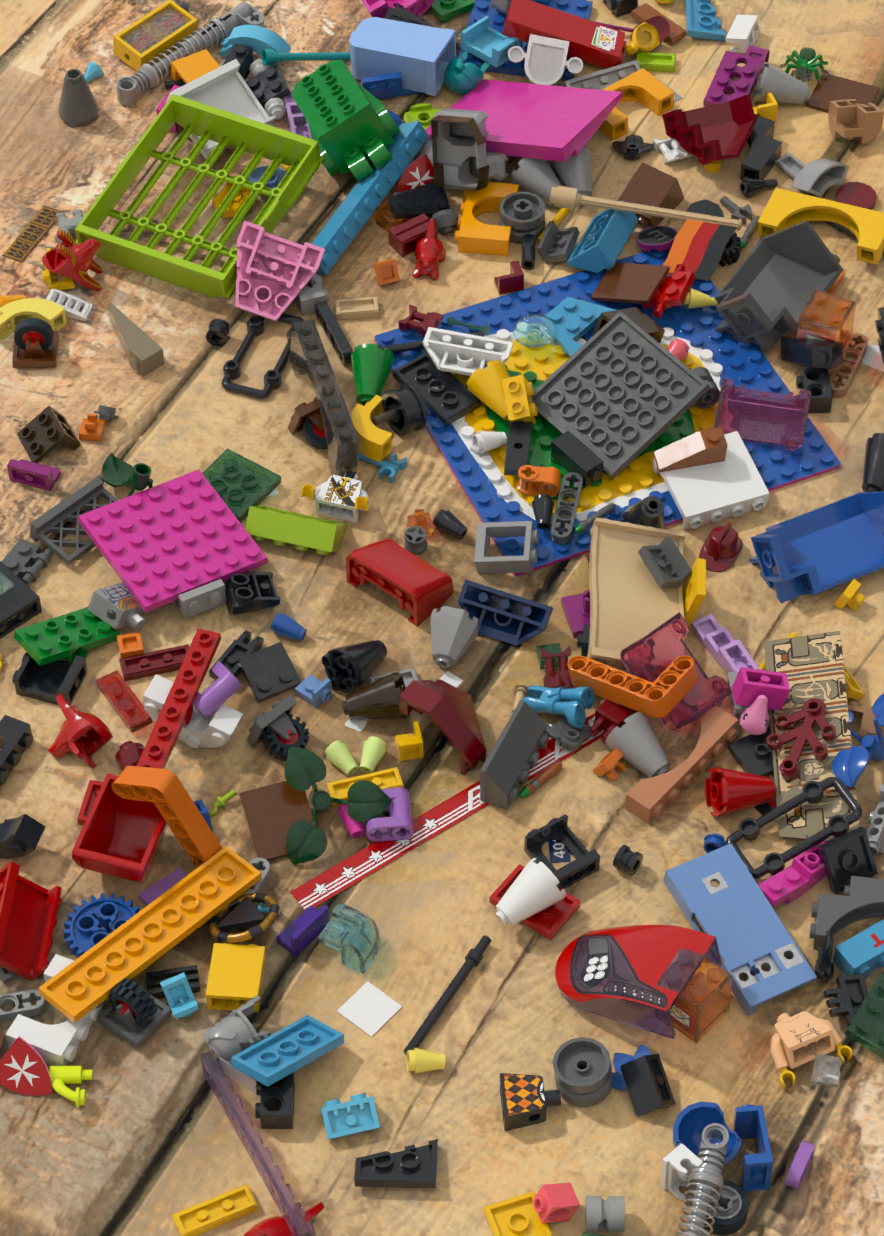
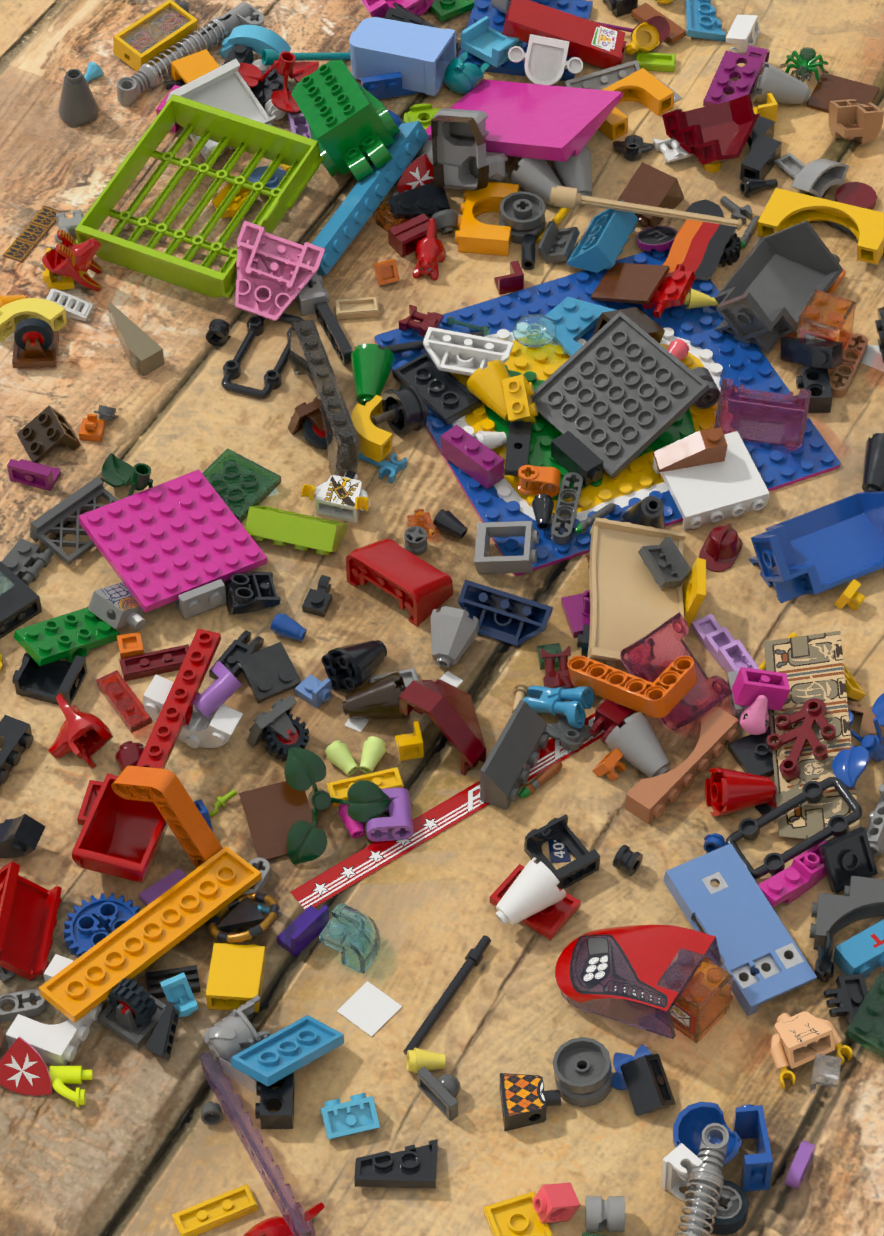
(163, 1036): none -> black slope
(215, 1113): none -> dark grey hinge
(286, 67): none -> red plant
(318, 600): none -> black plate
(440, 1091): none -> dark grey tile
(472, 457): none -> magenta brick

